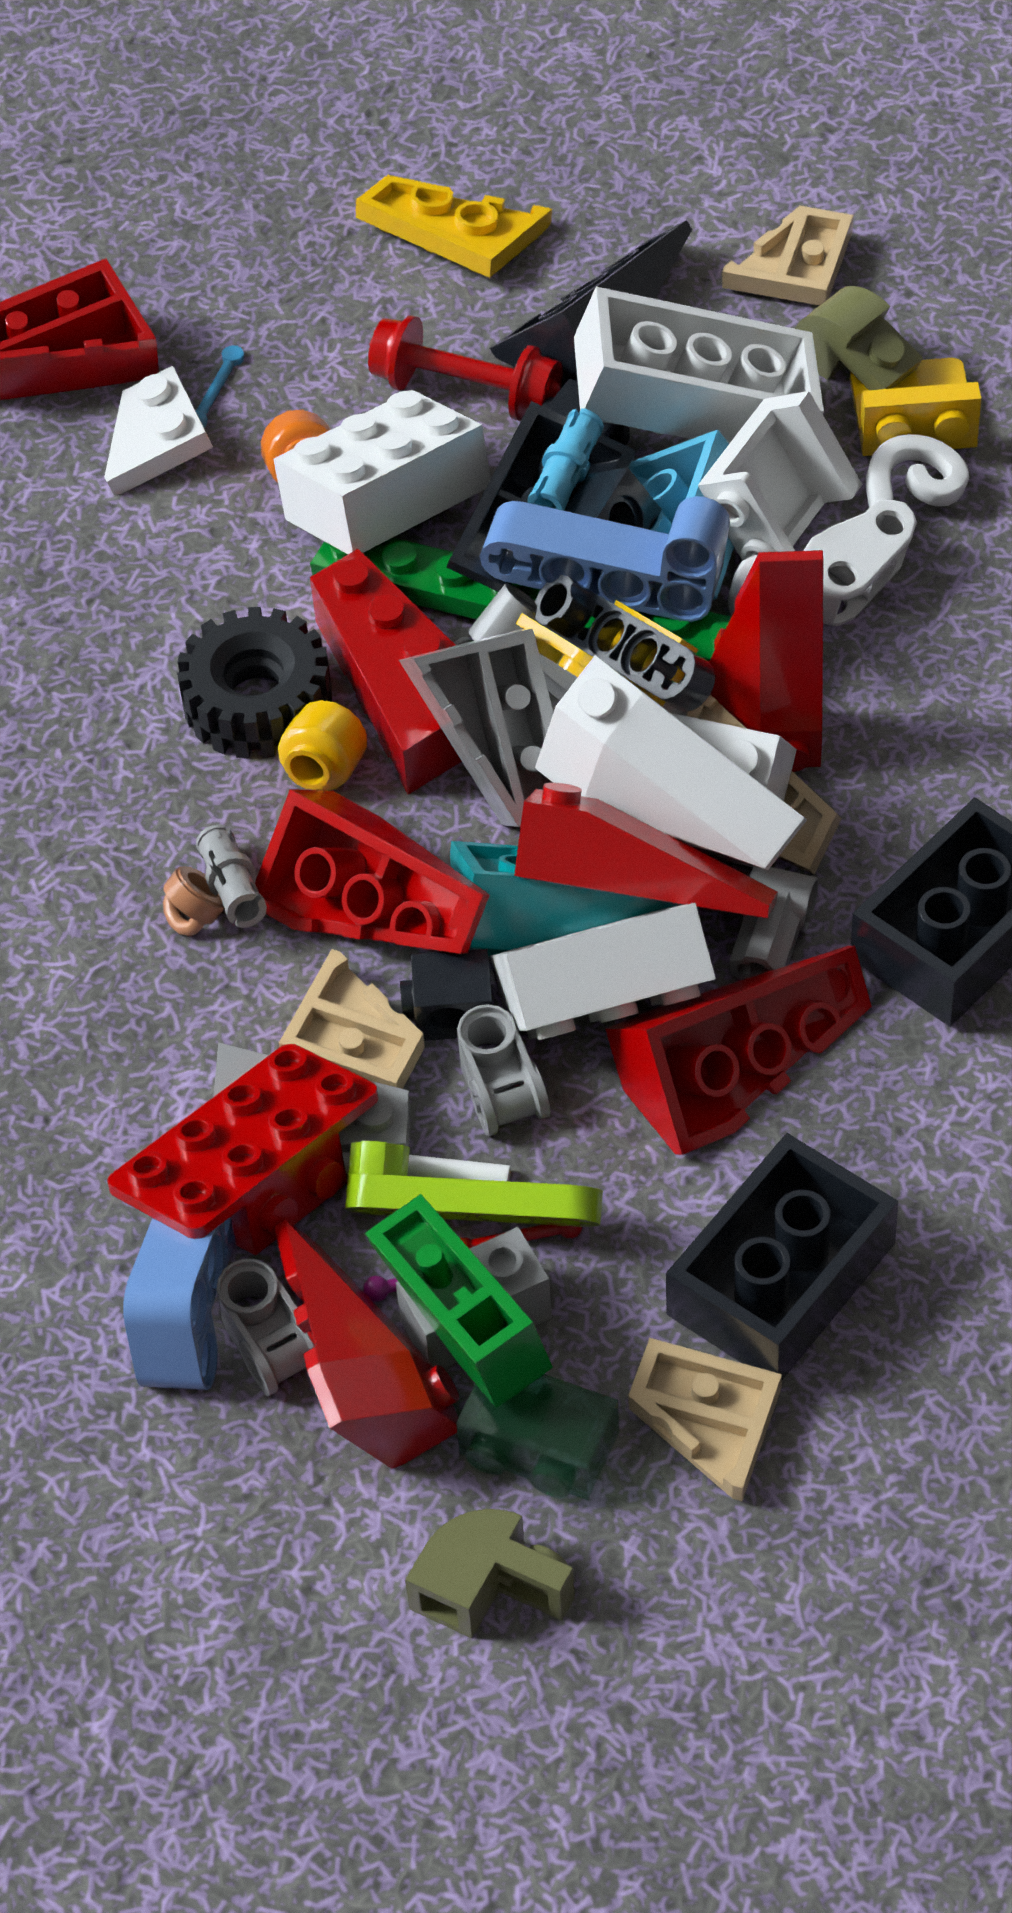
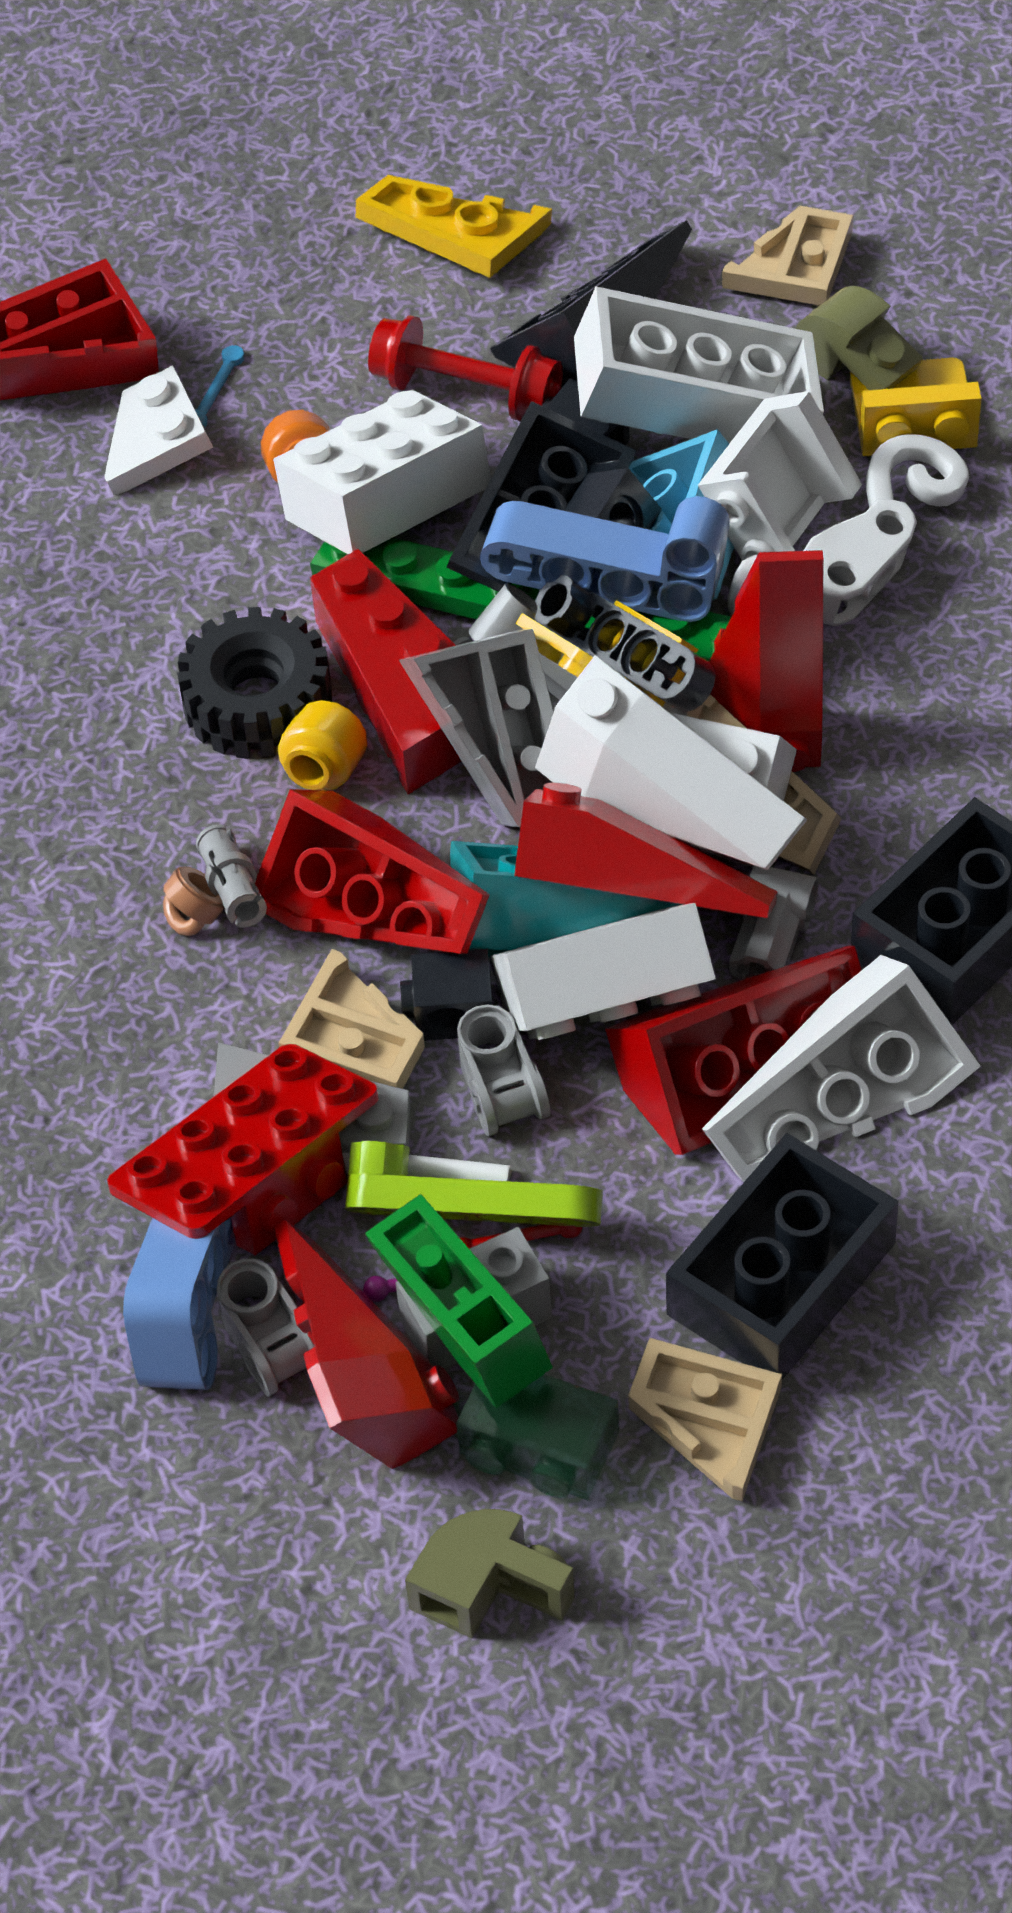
(567, 460): medium azure pin -> none
(856, 1059): none -> white wedge

